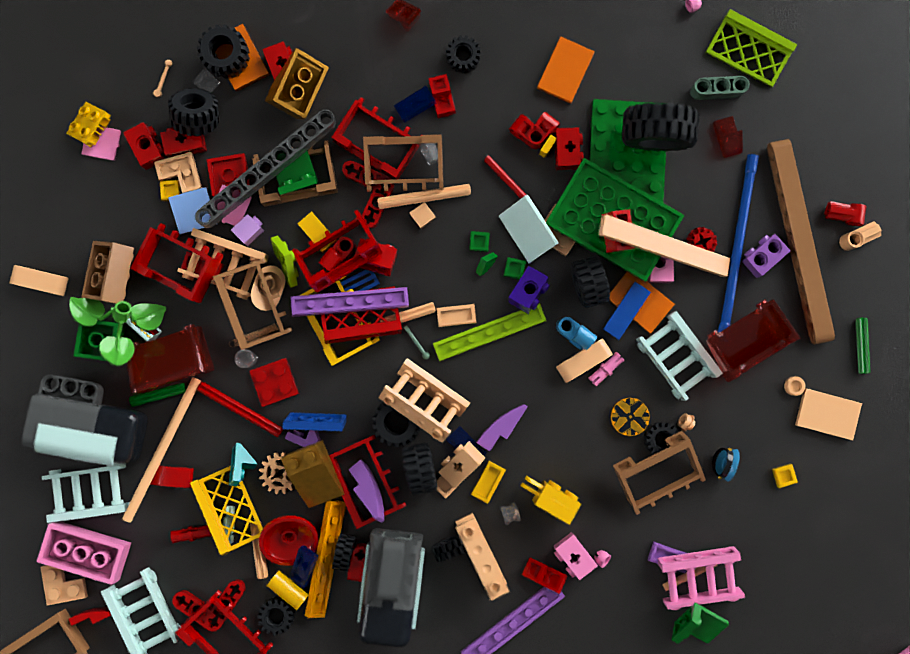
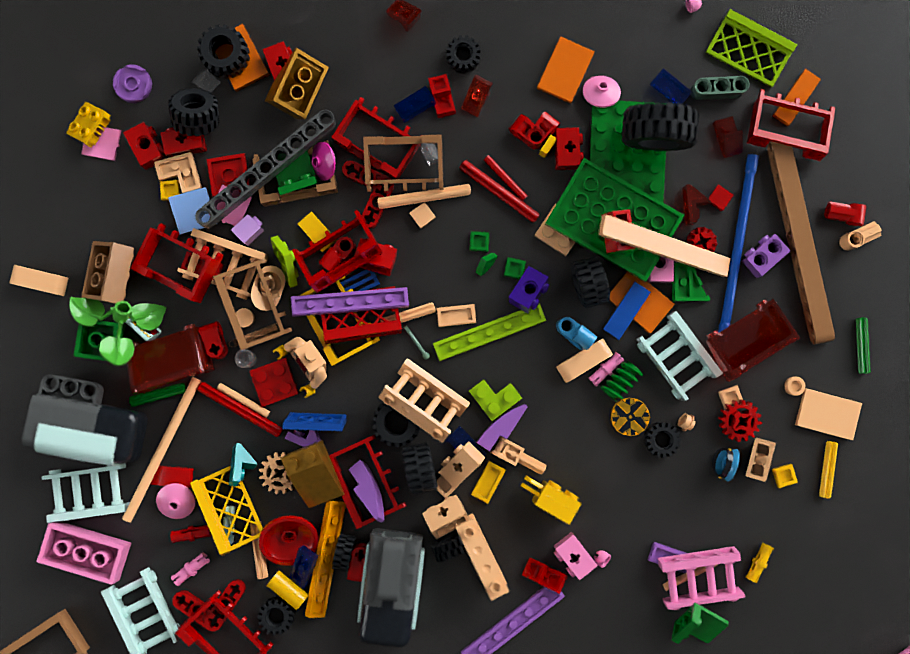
(58, 589): light nougat plate -> none
(94, 614): red slope -> none
(132, 83): none -> medium lavender tile
(157, 93): light nougat hinge -> none
(176, 494): none -> bright pink dish
(190, 569): none -> bright pink pin
(213, 336): none -> red piece
(243, 400): none -> light nougat bar
(245, 317): none -> light nougat tile
(308, 360): none -> light nougat torso
(323, 161): none -> dark pink dish
(440, 524): none -> light nougat brick
(477, 95): none -> clear red slope
(493, 403): none -> lime plate
(499, 191): none -> red axle
(510, 513): clear wheel -> none
(514, 454): none -> light nougat connector
(528, 229): light aqua tile -> none
(601, 91): none -> bright pink dish
(621, 380): none -> green piece
(628, 468): medium nougat hinge -> none
(670, 87): none -> clear blue plate
(687, 285): none -> green wing
(691, 199): none -> clear red slope
(720, 197): none -> red tile
(730, 394): none -> light nougat tile
(748, 419): none -> red gear
(759, 562): none -> yellow pin
(760, 459): none -> light nougat brick
(801, 89): none -> orange tile
(811, 150): none -> red hinge
(828, 469): none -> yellow axle

